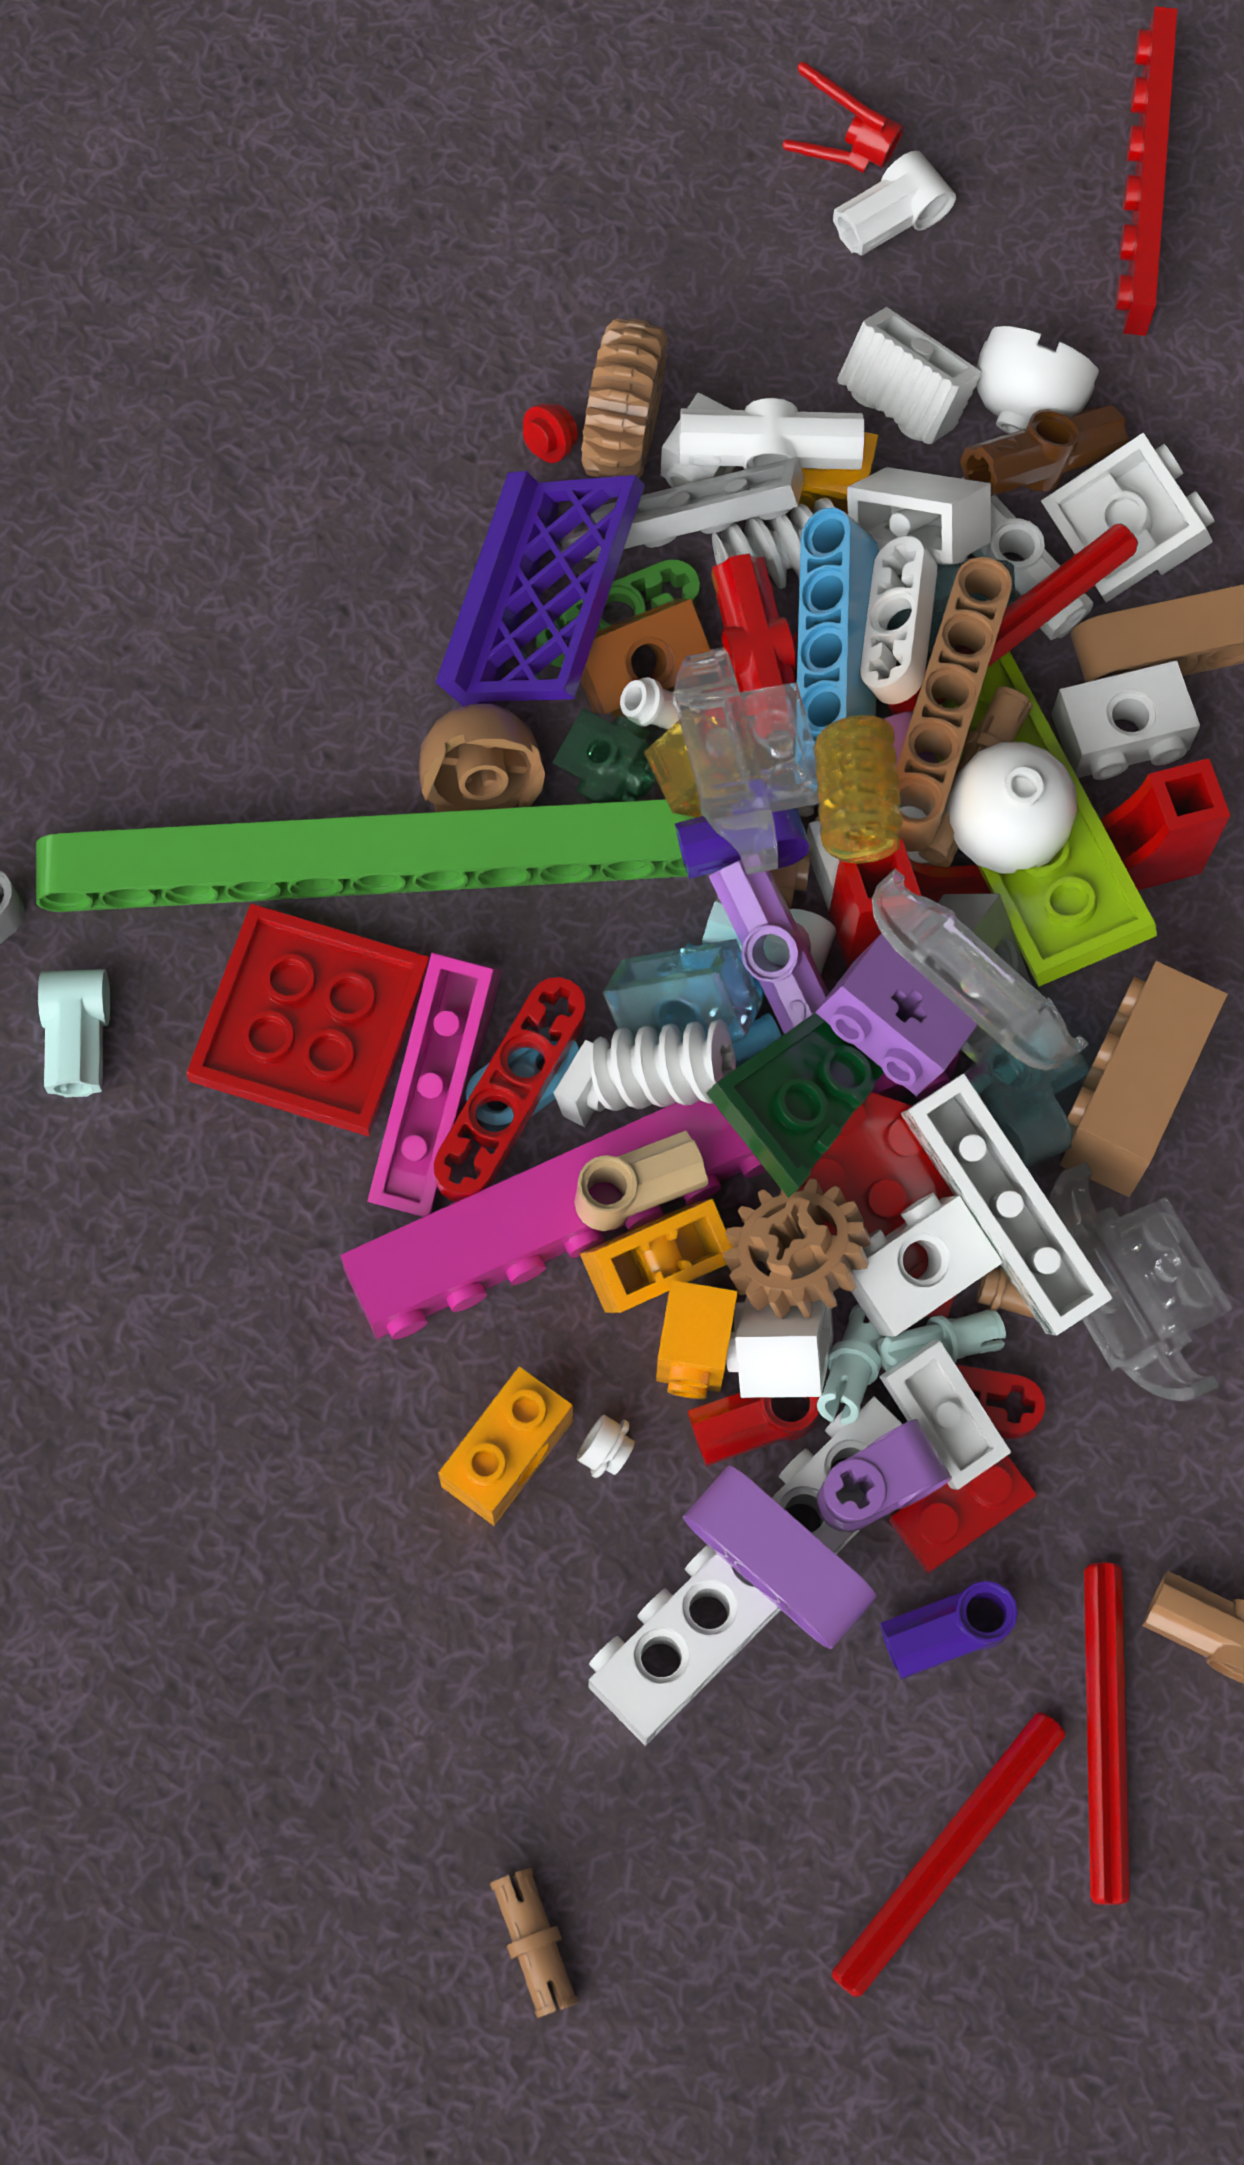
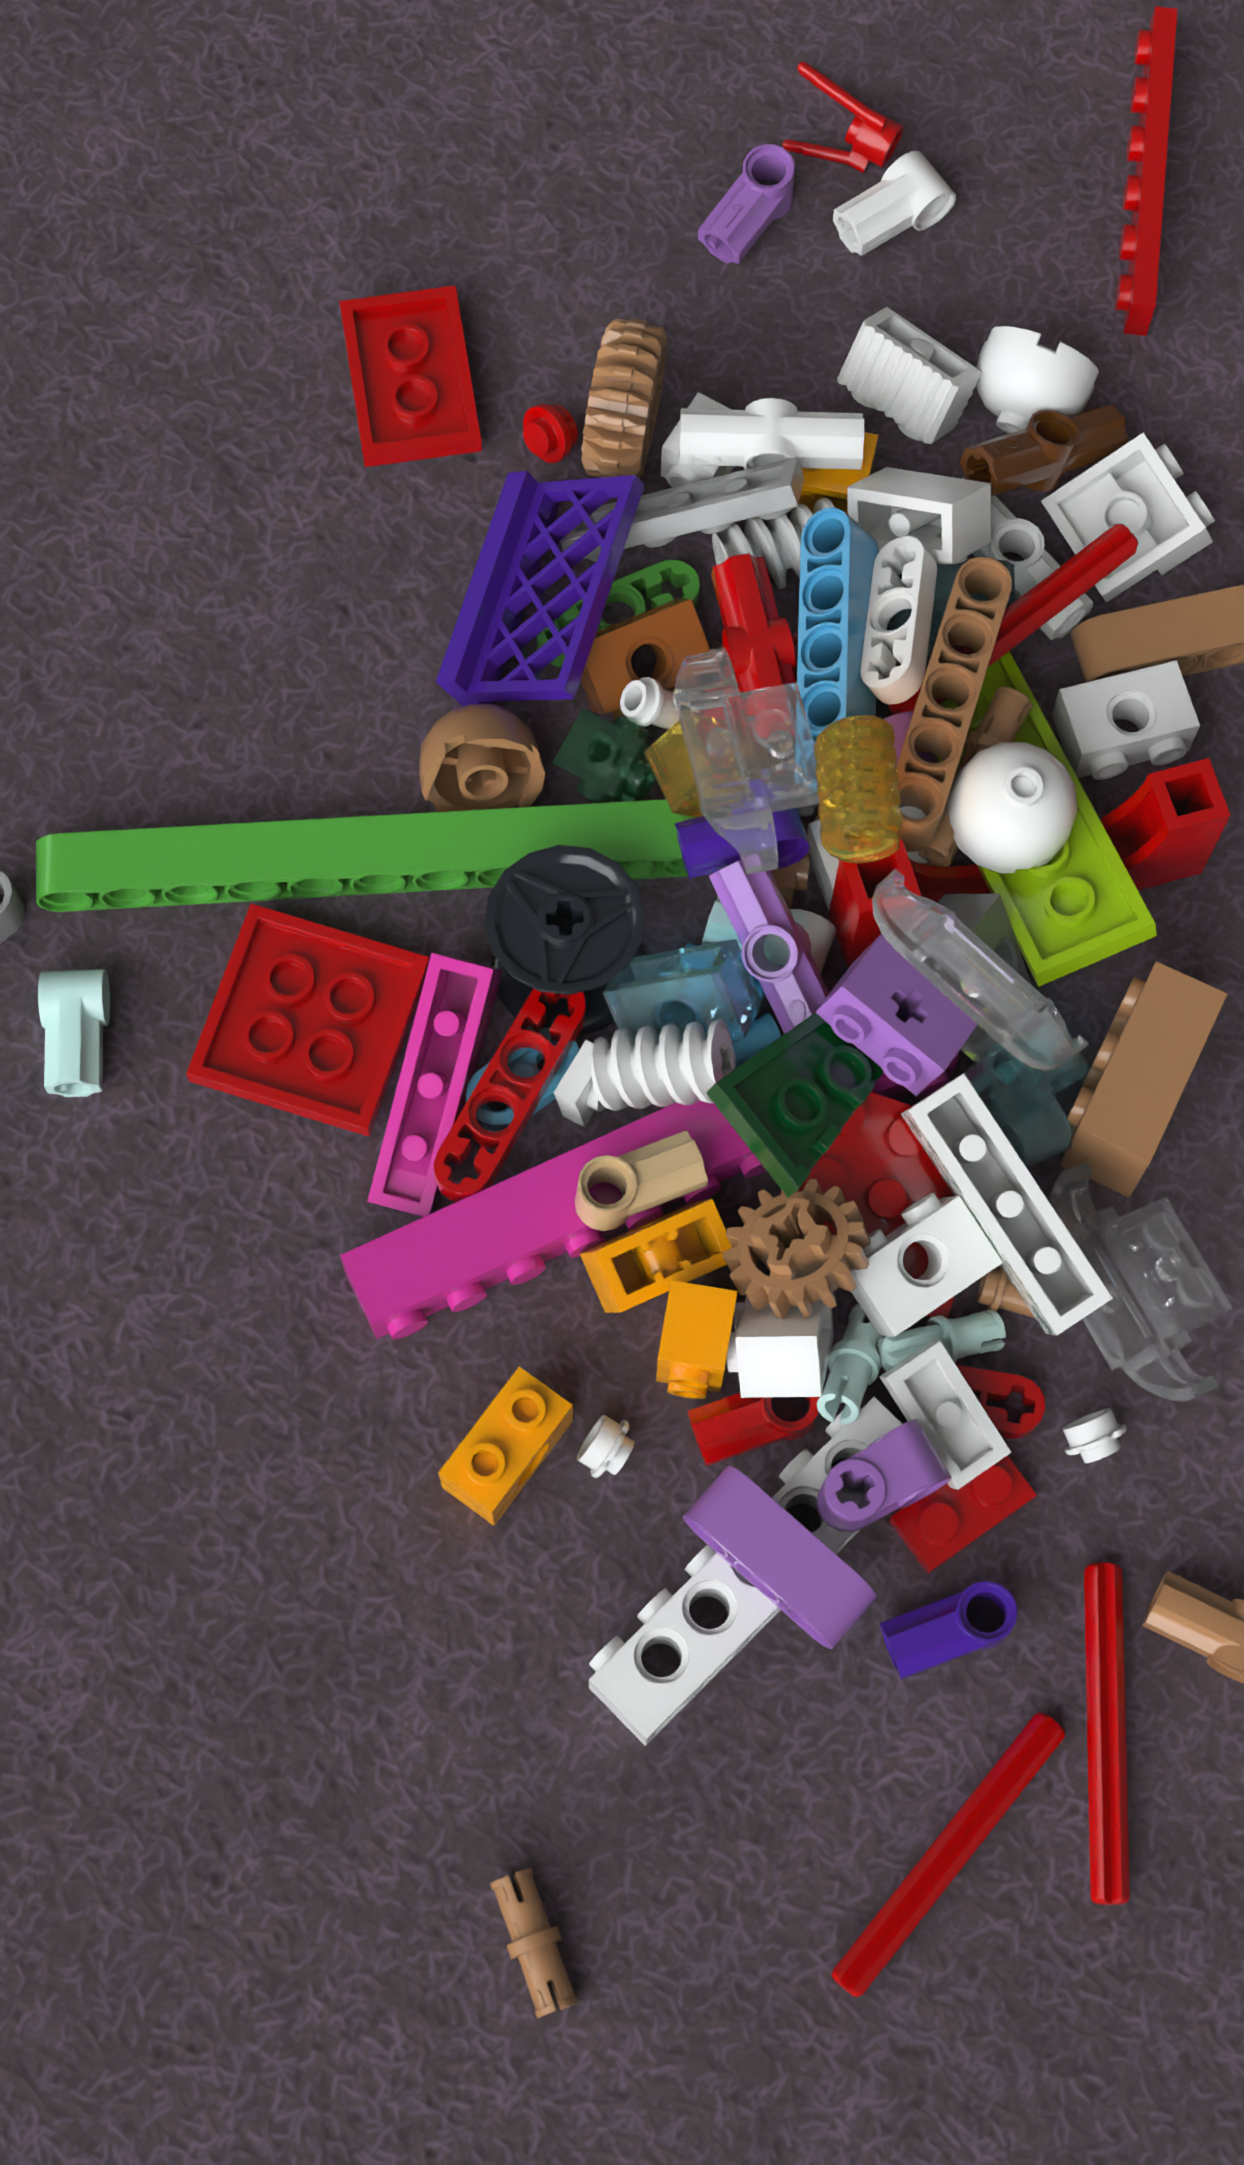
(410, 376): none -> red plate
(564, 927): none -> black piece
(750, 206): none -> medium lavender piece
(1094, 1435): none -> white plate

